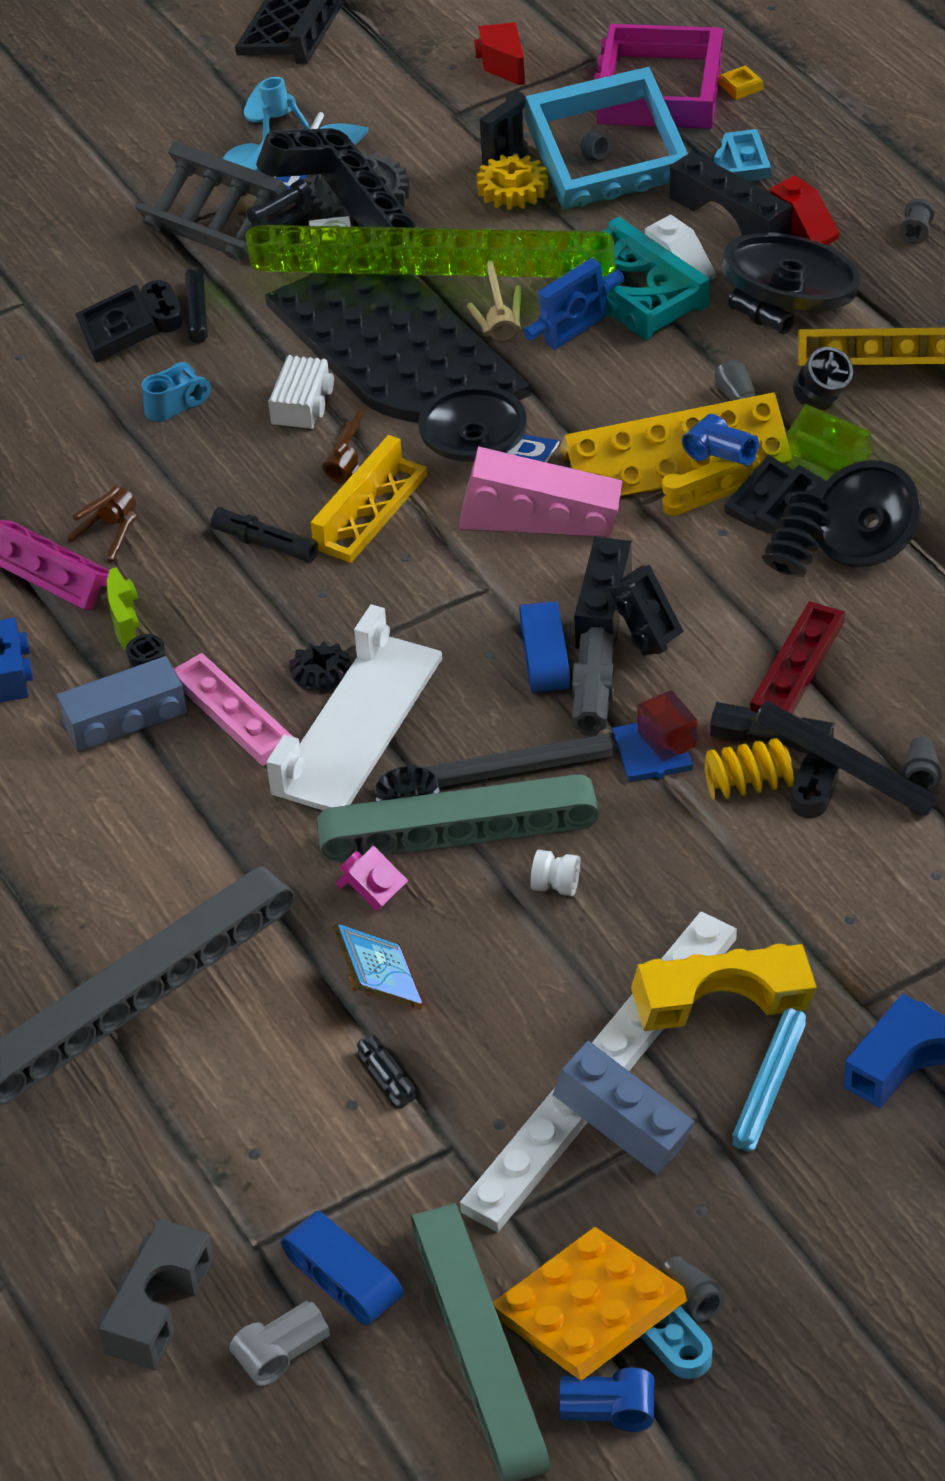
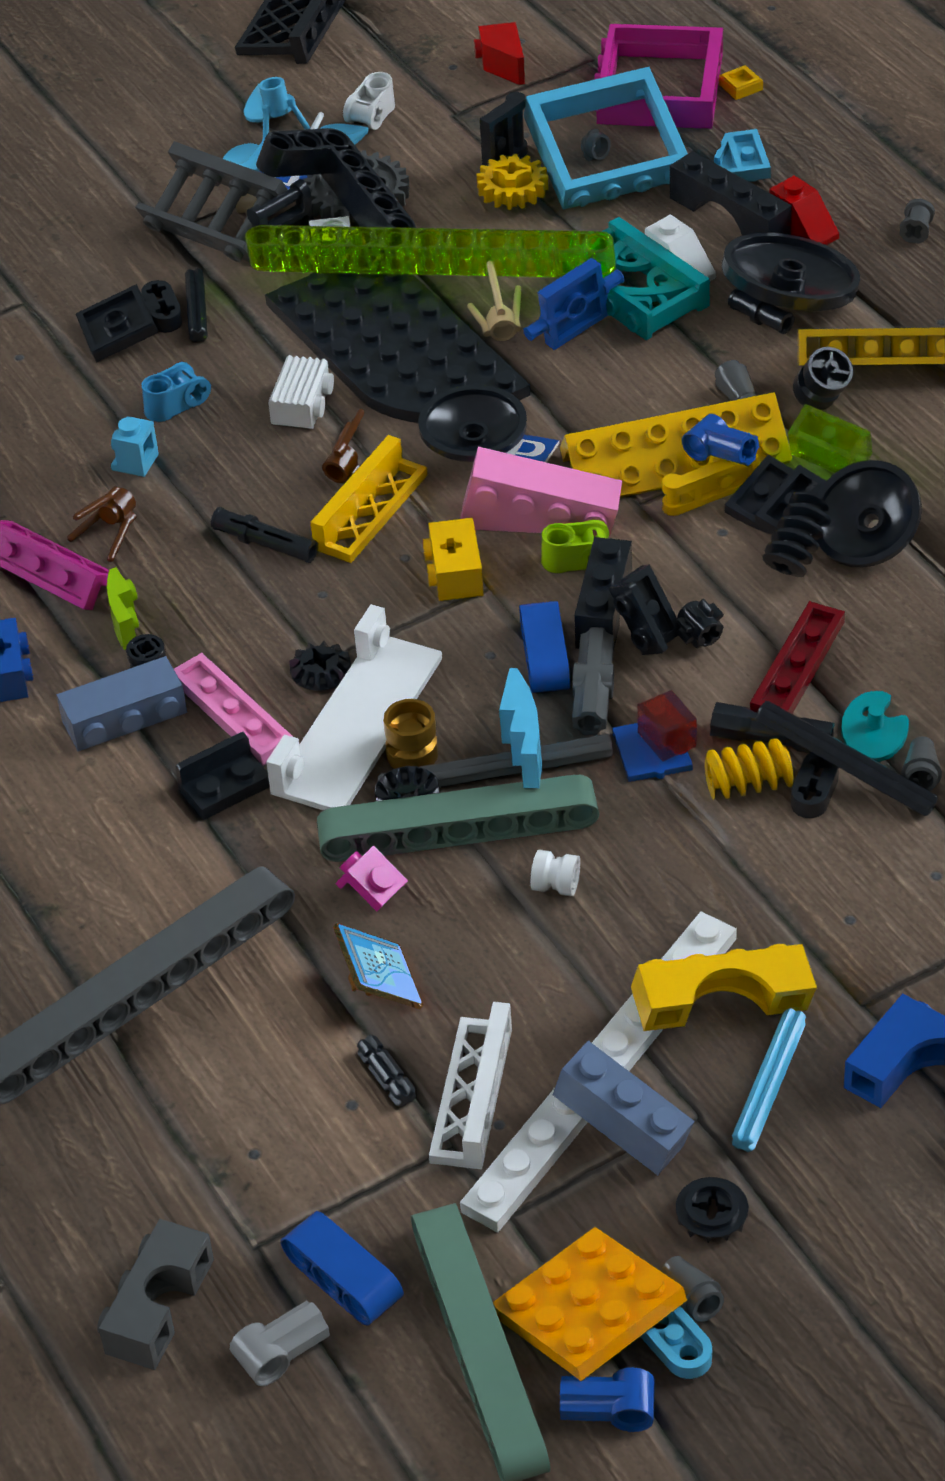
(134, 446): none -> medium azure brick
(221, 776): none -> black bracket
(371, 101): none -> white piece
(410, 734): none -> pearl gold wheel
(454, 558): none -> yellow brick
(480, 1092): none -> white fence
(521, 728): none -> medium azure slope
(569, 544): none -> lime piece
(695, 1200): none -> black gear
(700, 623): none -> black gear
(874, 734): none -> teal piece

